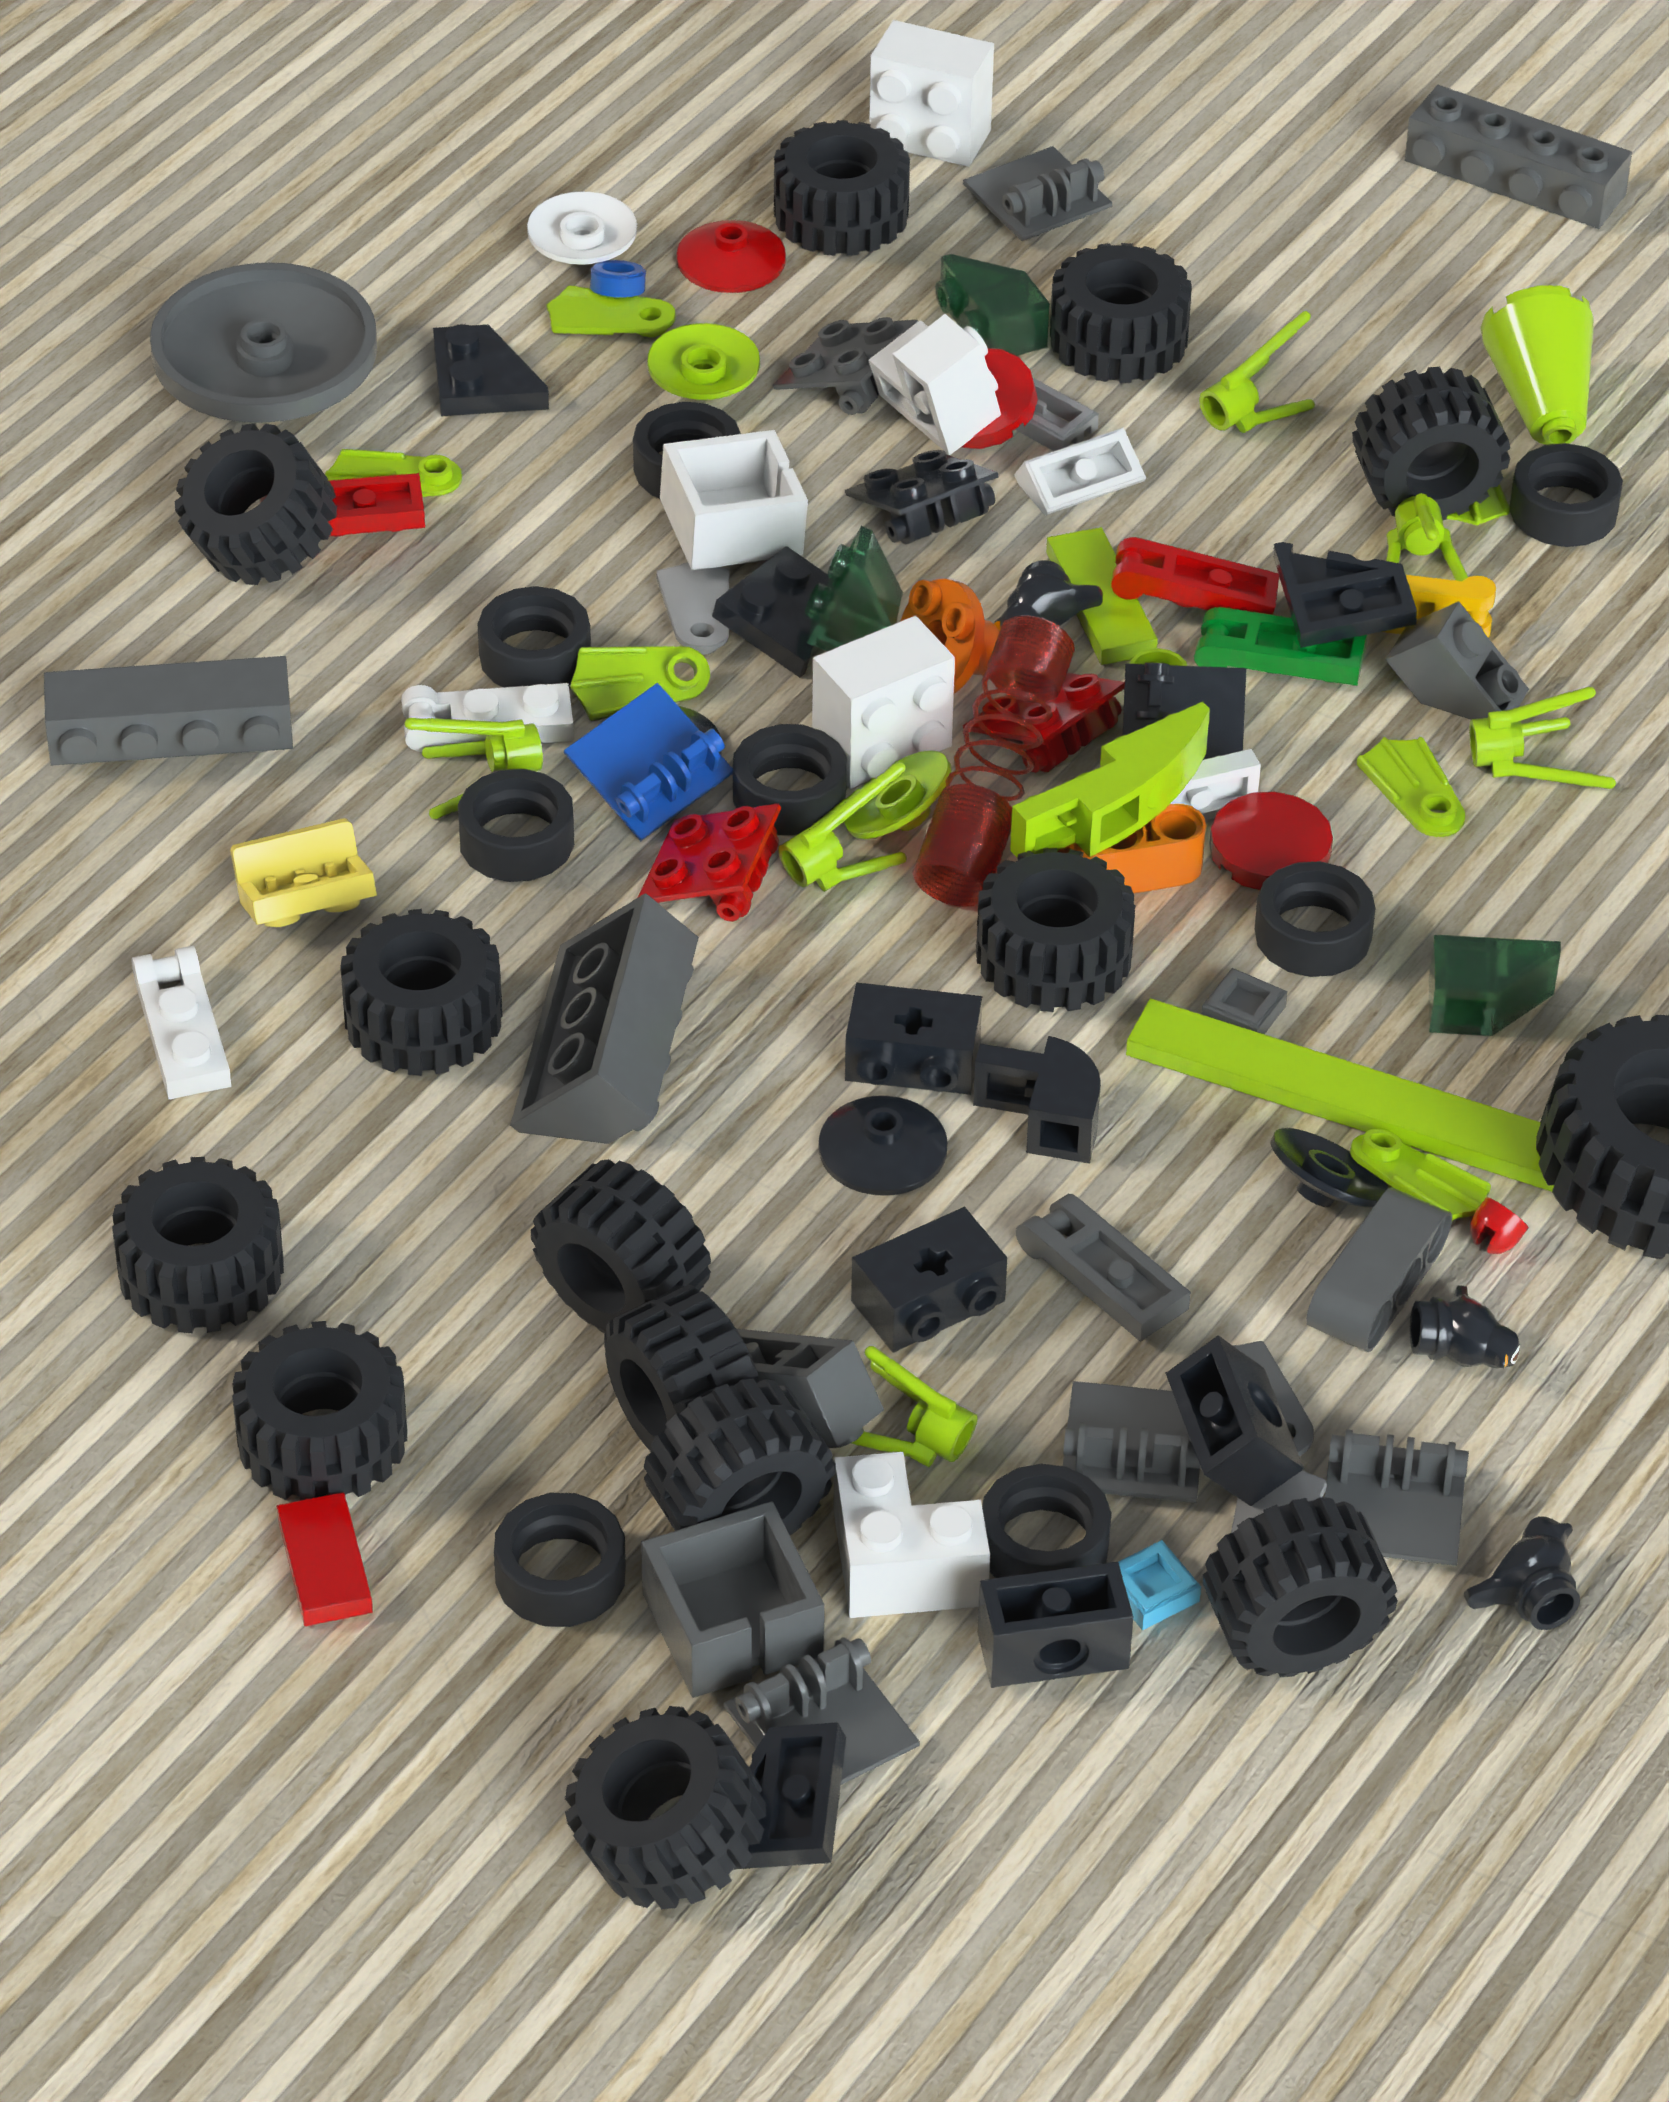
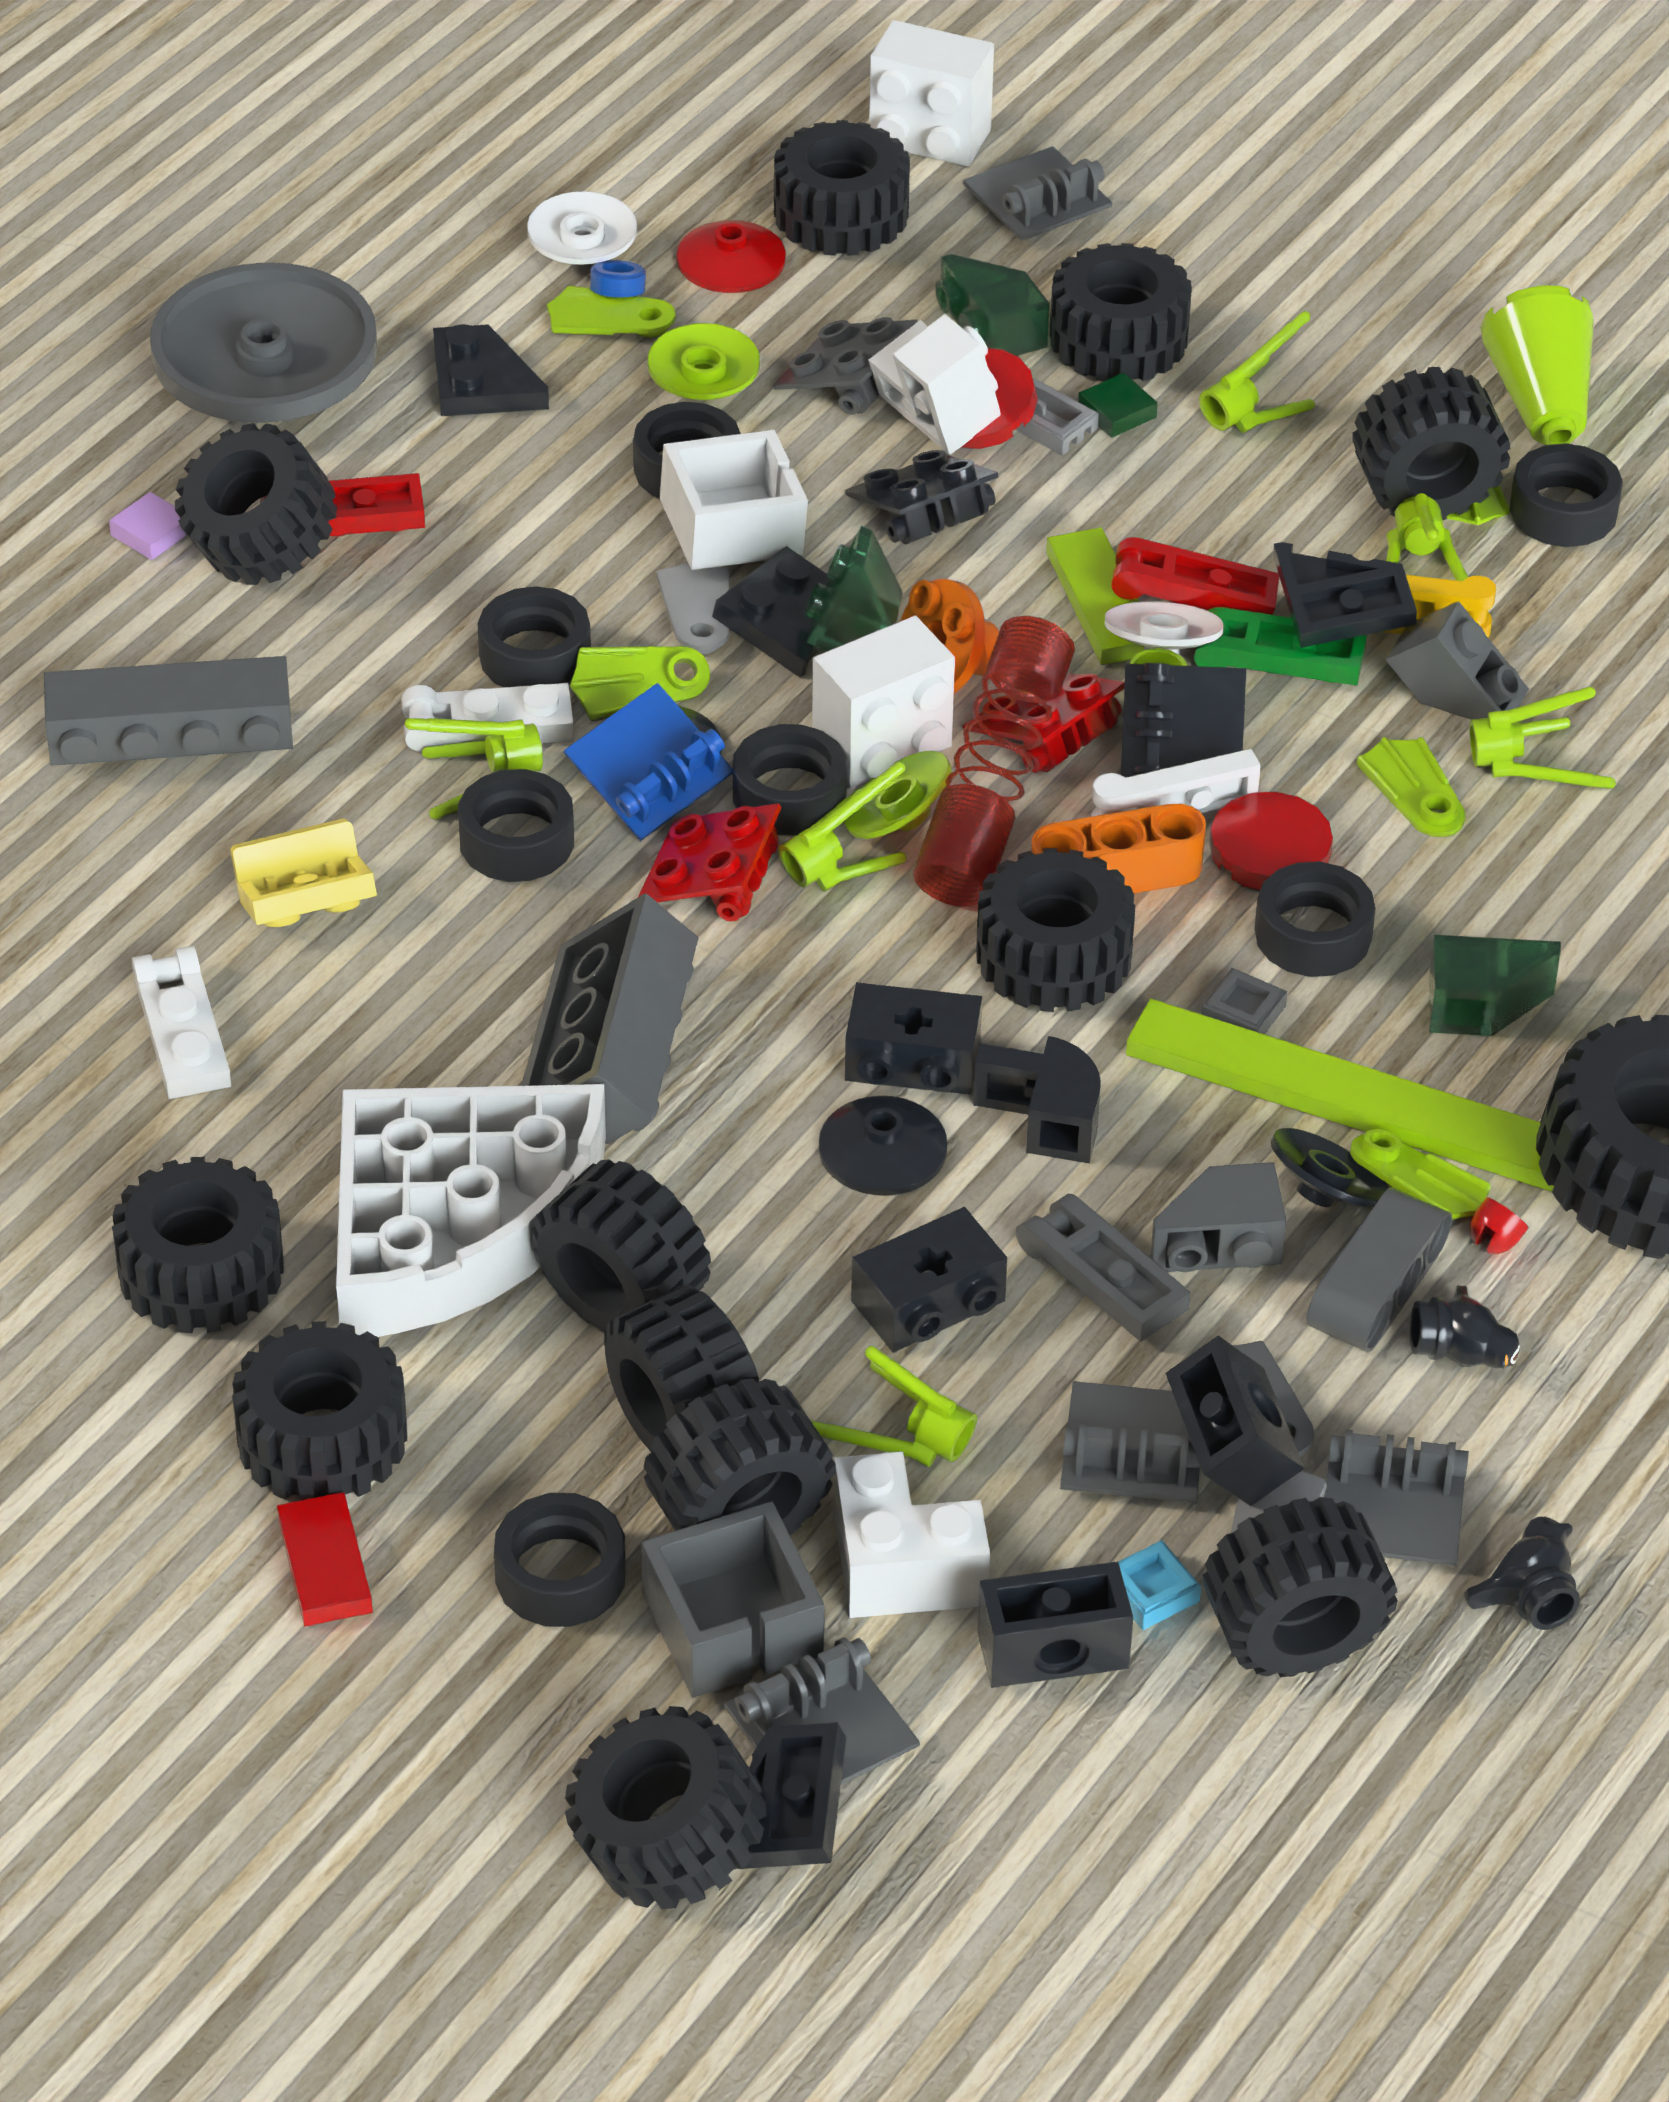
(148, 526): none -> lavender tile
(367, 463): lime piece -> none
(421, 992): black tyre -> none
(448, 1193): none -> white brick
(822, 1376): dark grey slope -> none
(1045, 1489): black tyre -> none
(1049, 594): black animal -> none
(1080, 472): white slope -> none
(1119, 404): none -> dark green tile
(1129, 789): lime slope -> none
(1163, 625): none -> white dish
(1223, 1221): none -> dark grey slope
(1518, 156): dark grey brick -> none

